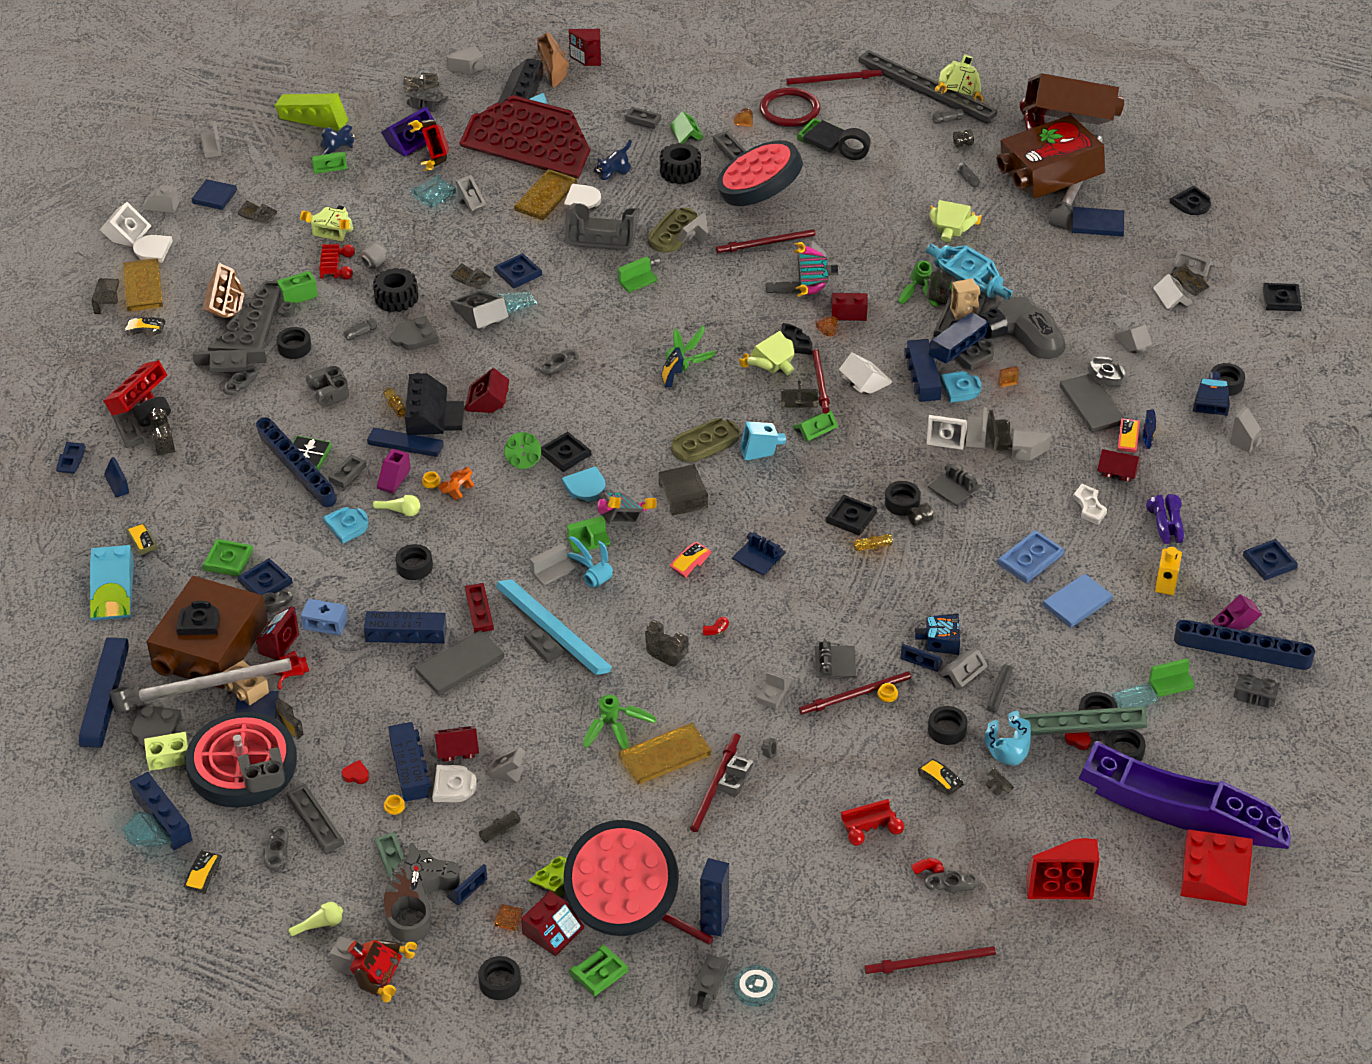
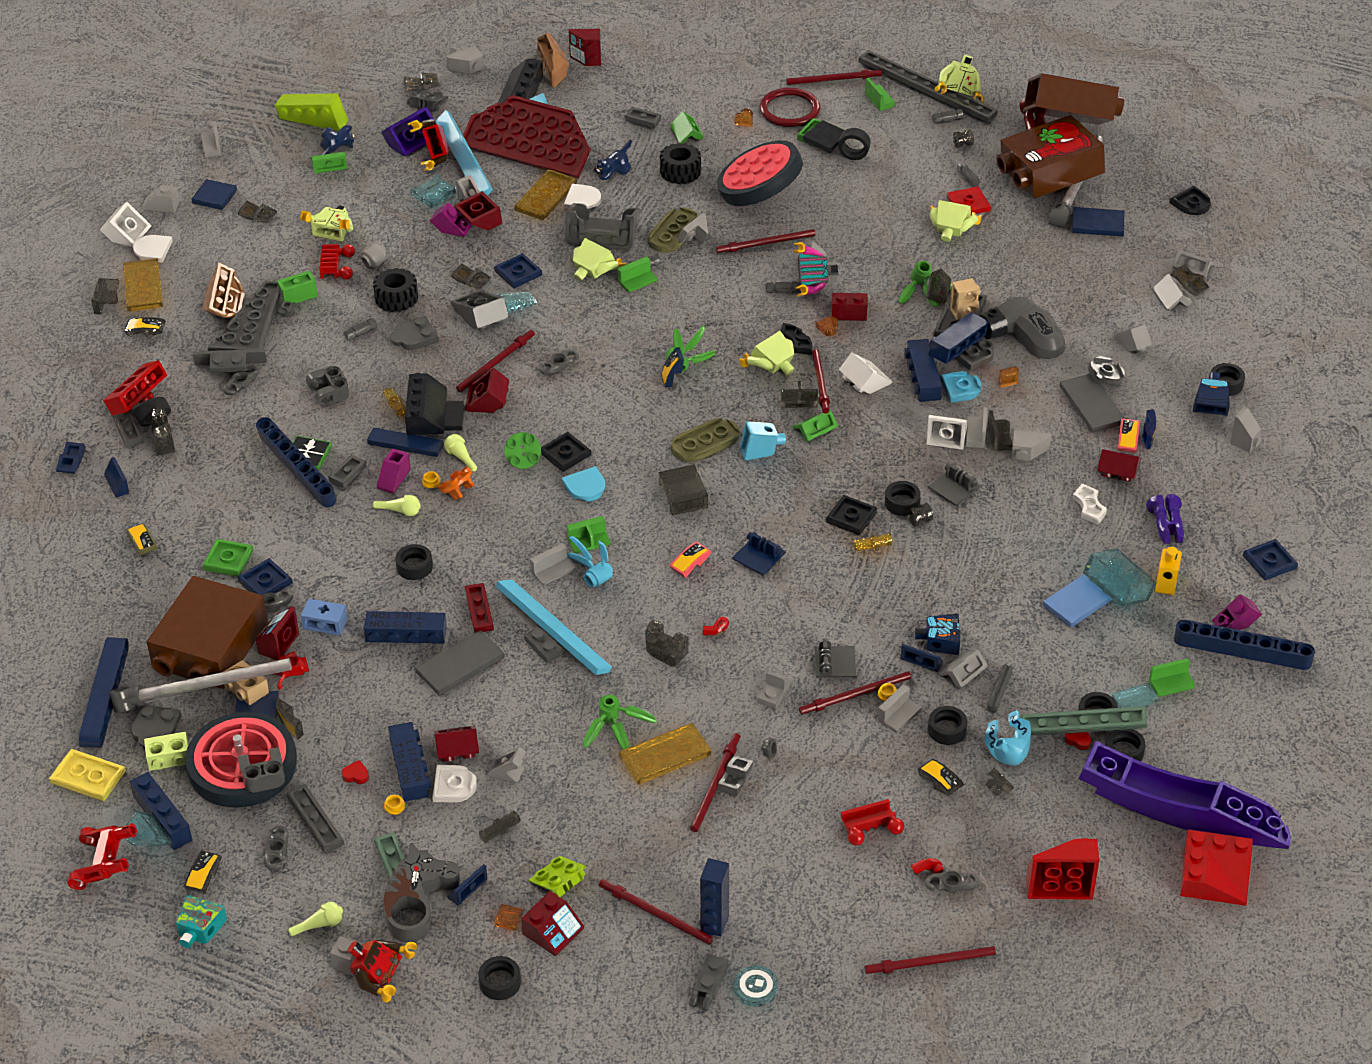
(87, 774): none -> light yellow tile
(104, 862): none -> red connector
(111, 582): medium azure slope -> none
(198, 619): black tile -> none
(199, 921): none -> teal torso
(296, 351): black tyre -> none
(347, 523): medium azure tile -> none
(450, 221): none -> magenta slope
(455, 446): none -> yellowish green piece
(463, 152): none -> medium azure tile
(480, 211): none -> dark red slope
(519, 342): none -> dark red bar
(593, 260): none -> yellowish green torso
(602, 974): bright green plate -> none
(620, 509): torso -> none
(621, 877): coral wheel -> none
(728, 144): dark grey plate -> none
(878, 95): none -> bright green panel
(898, 709): none -> light grey panel
(970, 264): medium azure plate -> none
(971, 197): none -> red plate
(1030, 556): medium blue tile -> none
(1119, 577): none -> clear light blue brick
(1266, 688): dark grey hinge -> none
(1282, 297): black tile -> none

